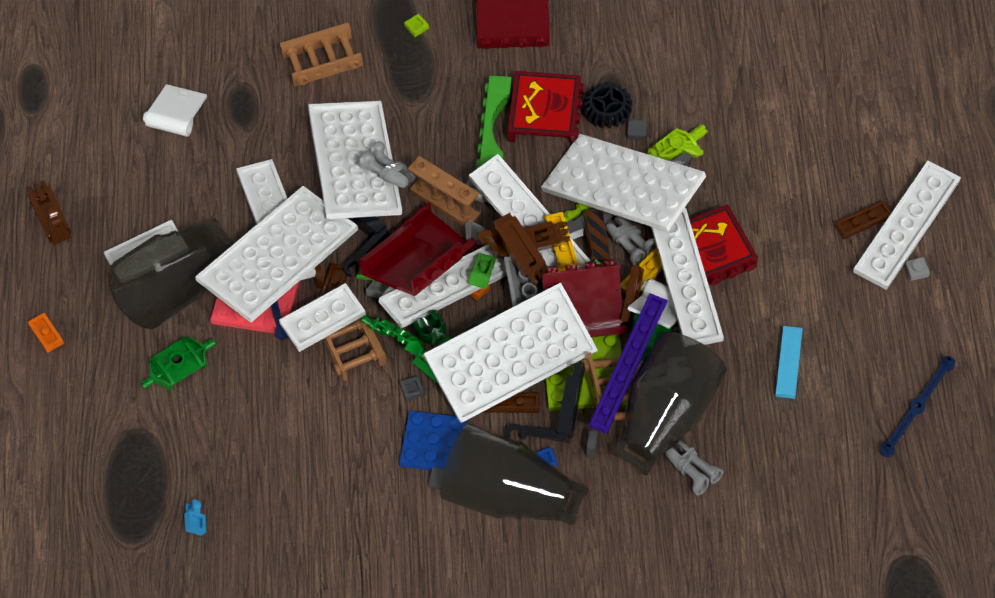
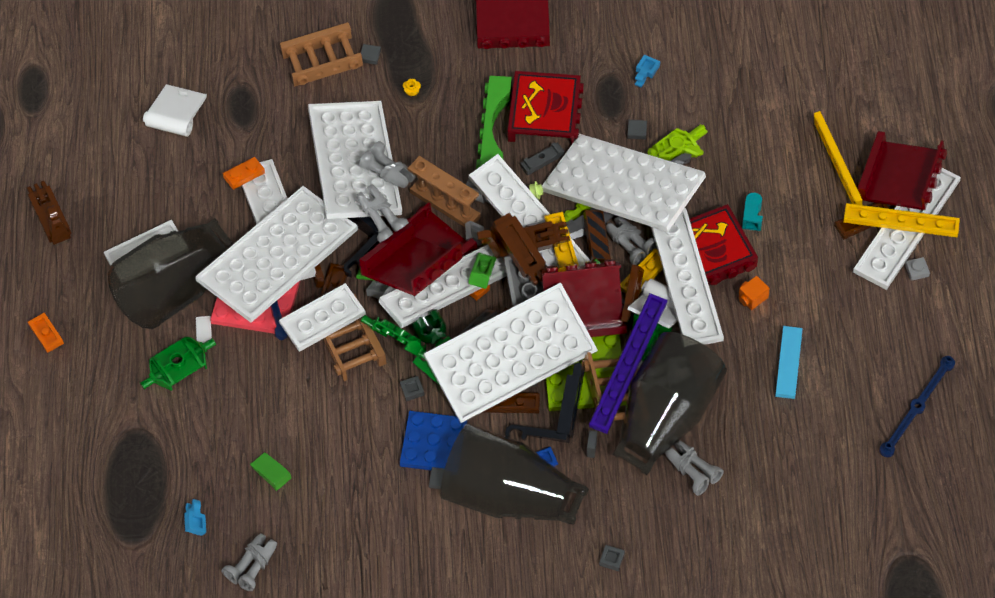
(203, 328): none -> white sticker
(243, 173): none -> orange plate
(253, 552): none -> light grey piece
(271, 471): none -> bright green slope
(370, 54): none -> dark grey tile
(380, 203): none -> light grey piece
(411, 91): none -> yellow plate
(416, 25): lime tile -> none
(536, 189): none -> yellowish green plate
(549, 155): none -> dark grey piece
(598, 98): black gear -> none
(612, 558): none -> dark grey tile
(646, 68): none -> dark azure plate
(753, 206): none -> teal leg
(753, 293): none -> orange brick
(837, 159): none -> yellow tile
(901, 173): none -> dark red panel
(901, 220): none -> yellow tile

